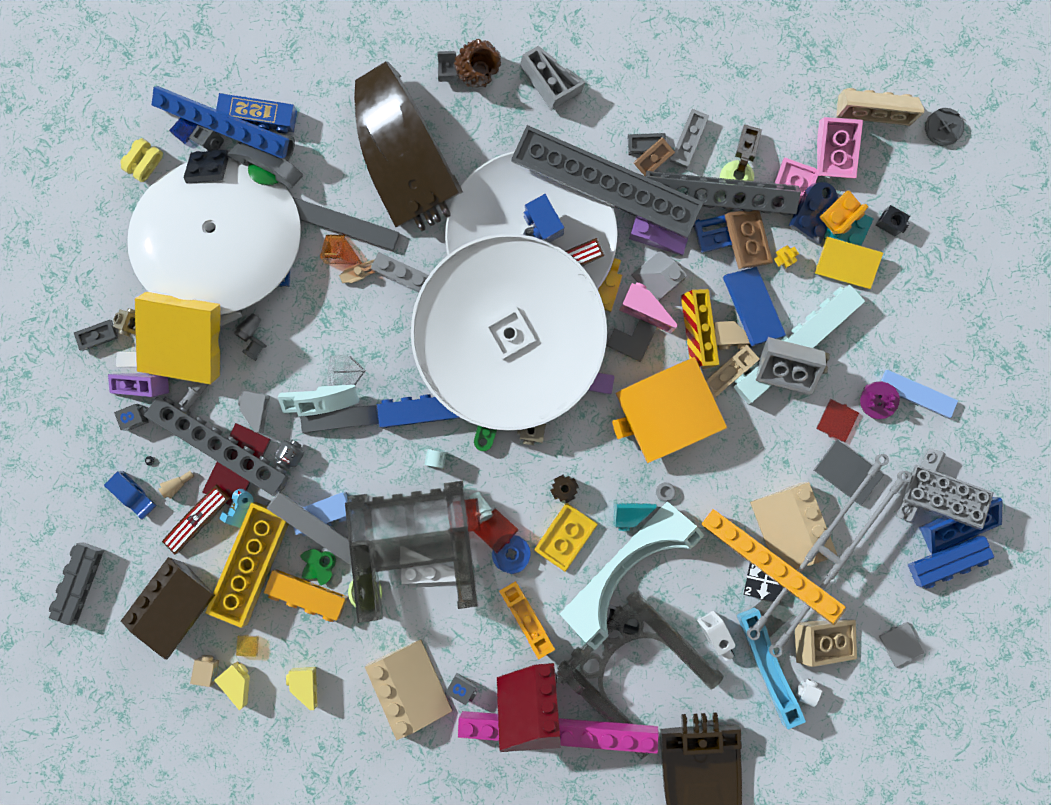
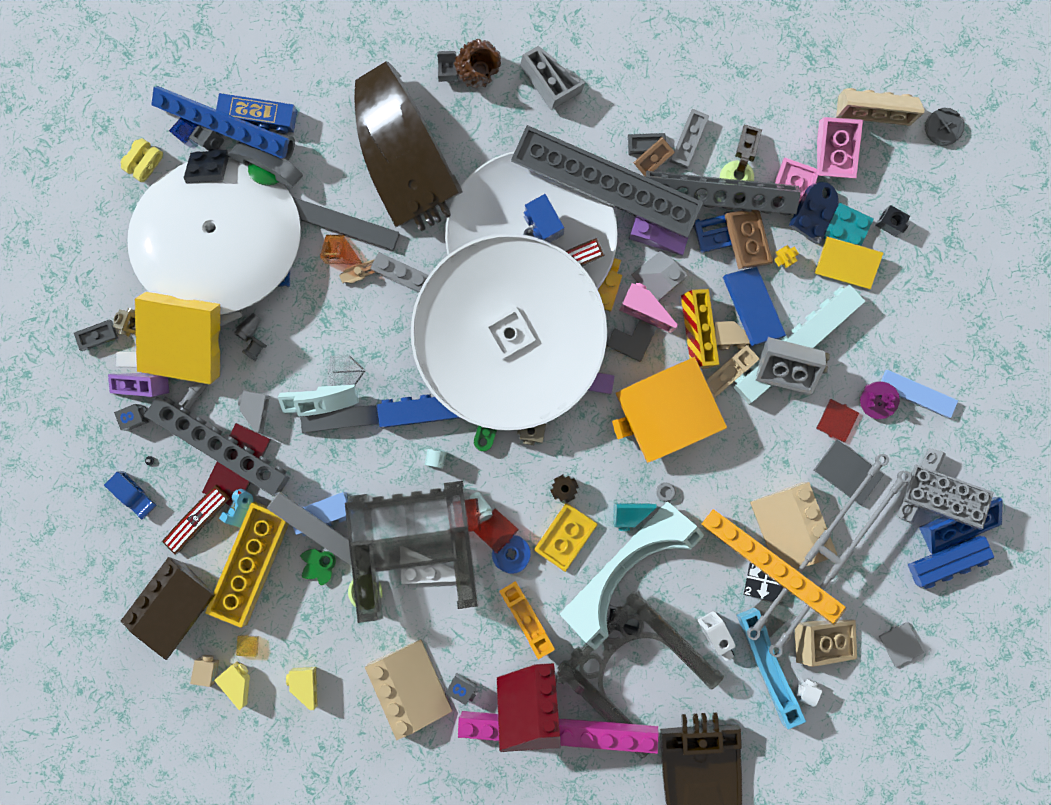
(76, 583): dark grey brick -> none
(171, 487): tan cone -> none
(289, 454): dark grey head -> none
(305, 595): light orange brick -> none
(843, 213): light orange bracket -> none

